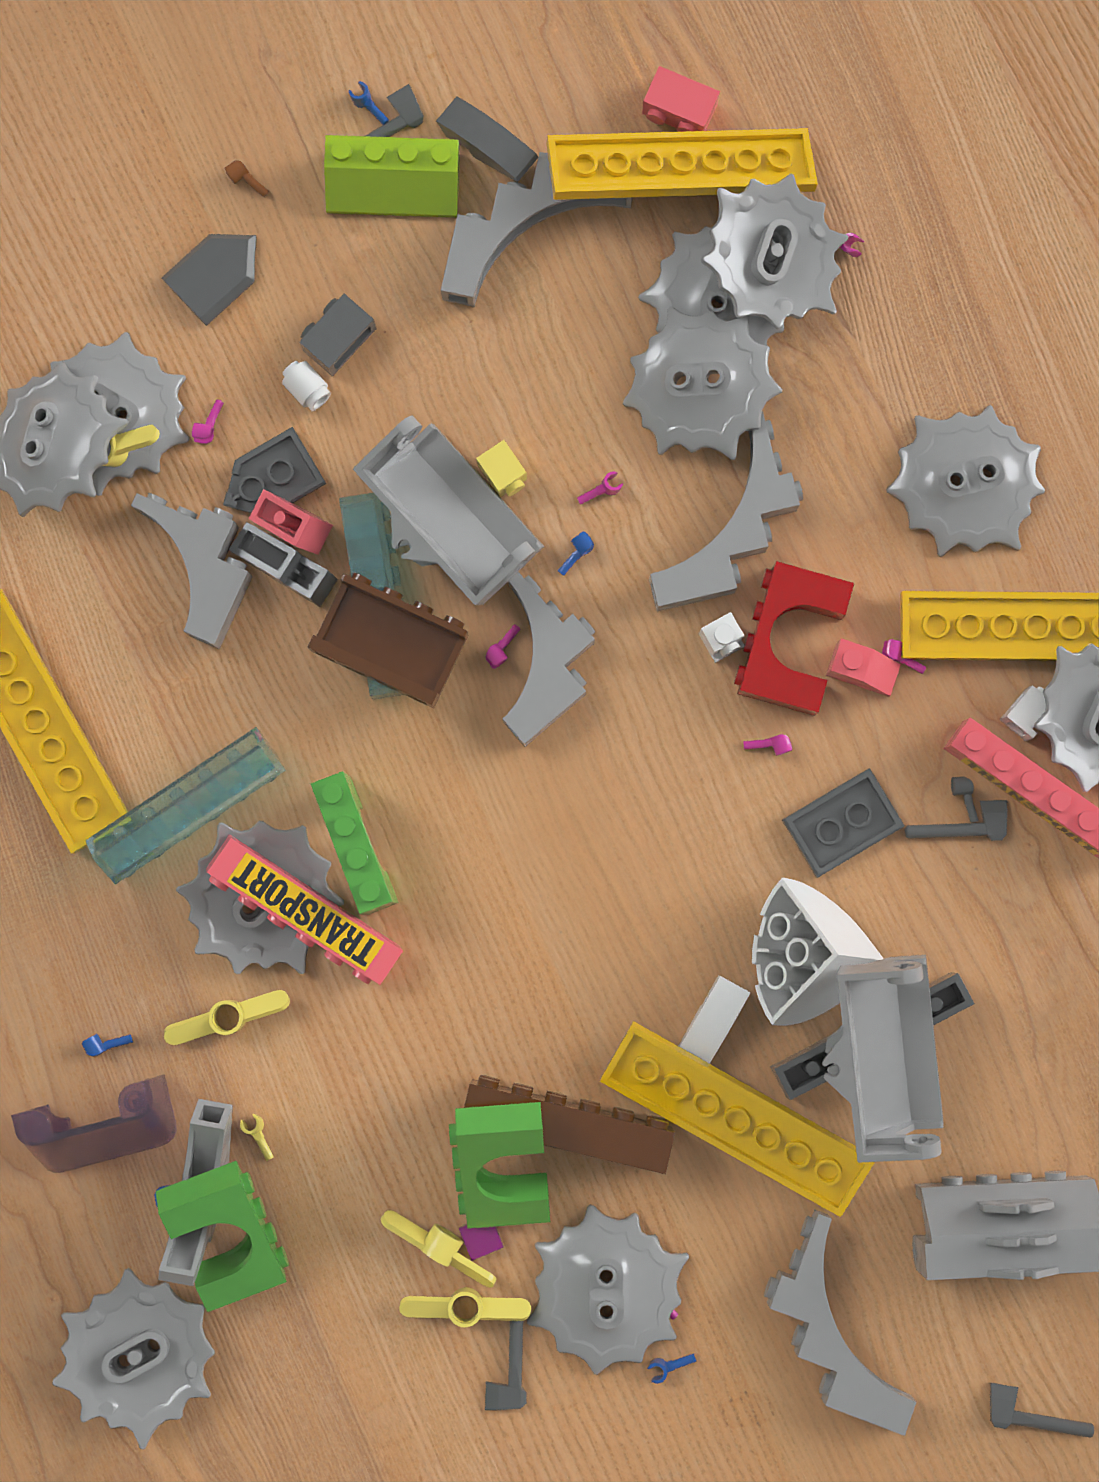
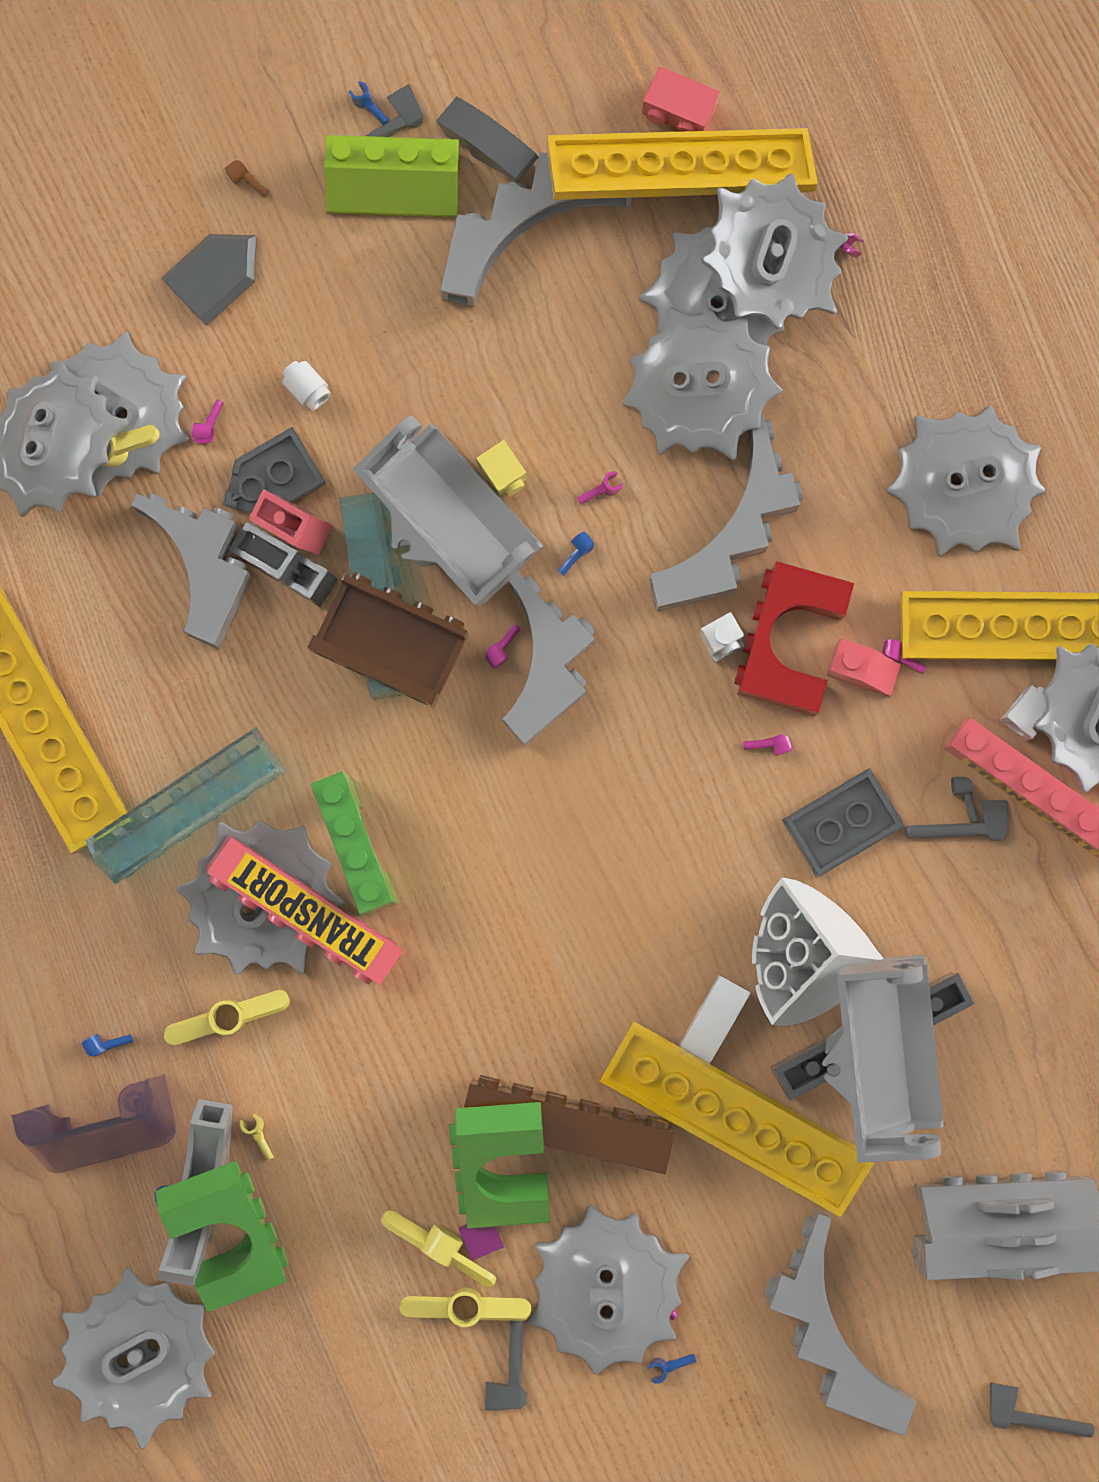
(337, 334): dark grey brick -> none

